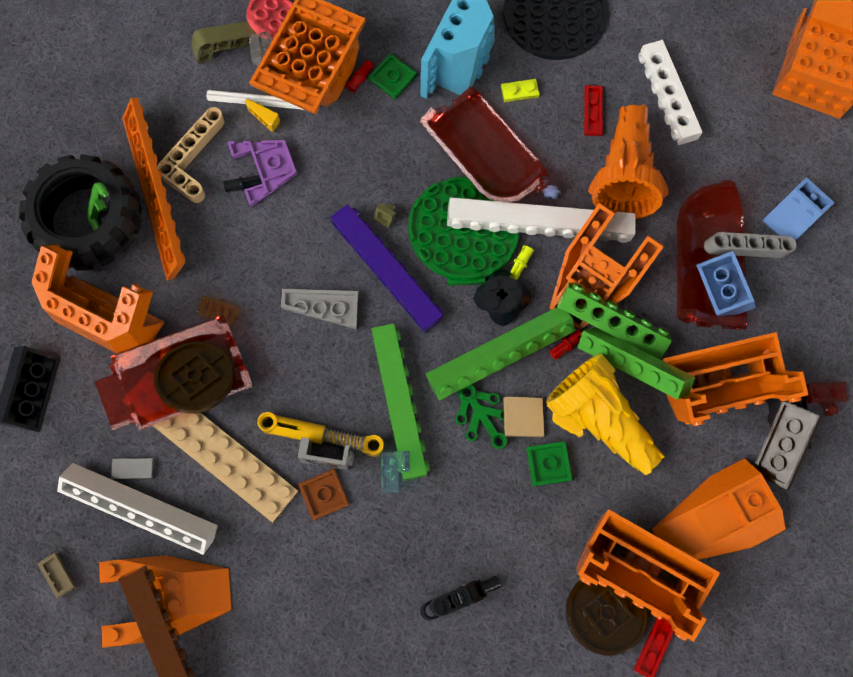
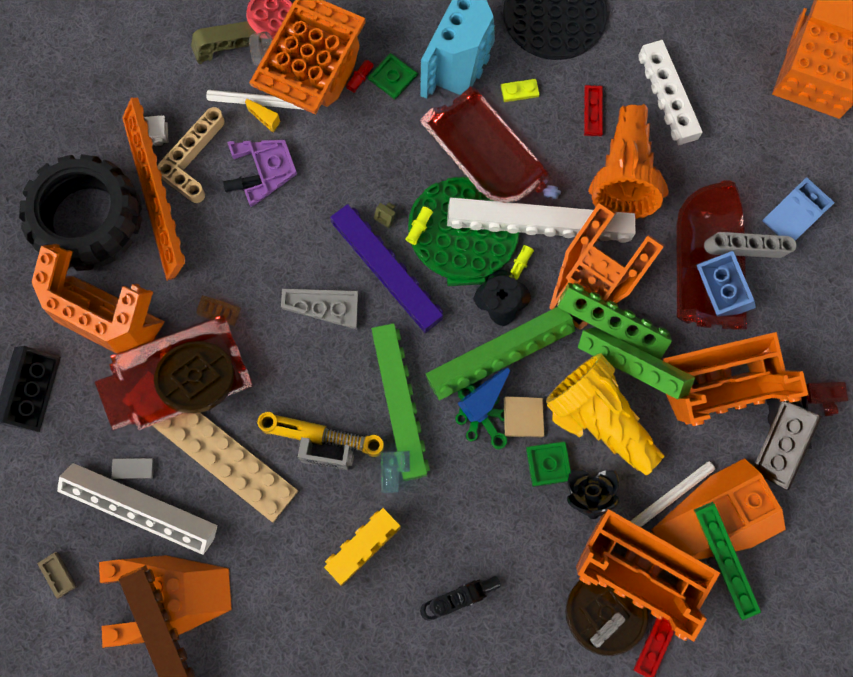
(97, 204): bright green piece -> none
(157, 129): none -> white window
(323, 494): dark orange tile -> none
(362, 546): none -> yellow wedge
(419, 225): none -> neon yellow pin
(483, 398): none -> blue slope
(566, 344): red axle -> none
(593, 494): none -> black brick
(607, 630): none -> light grey axle
(673, 494): none -> white axle
(727, 560): none -> green plate

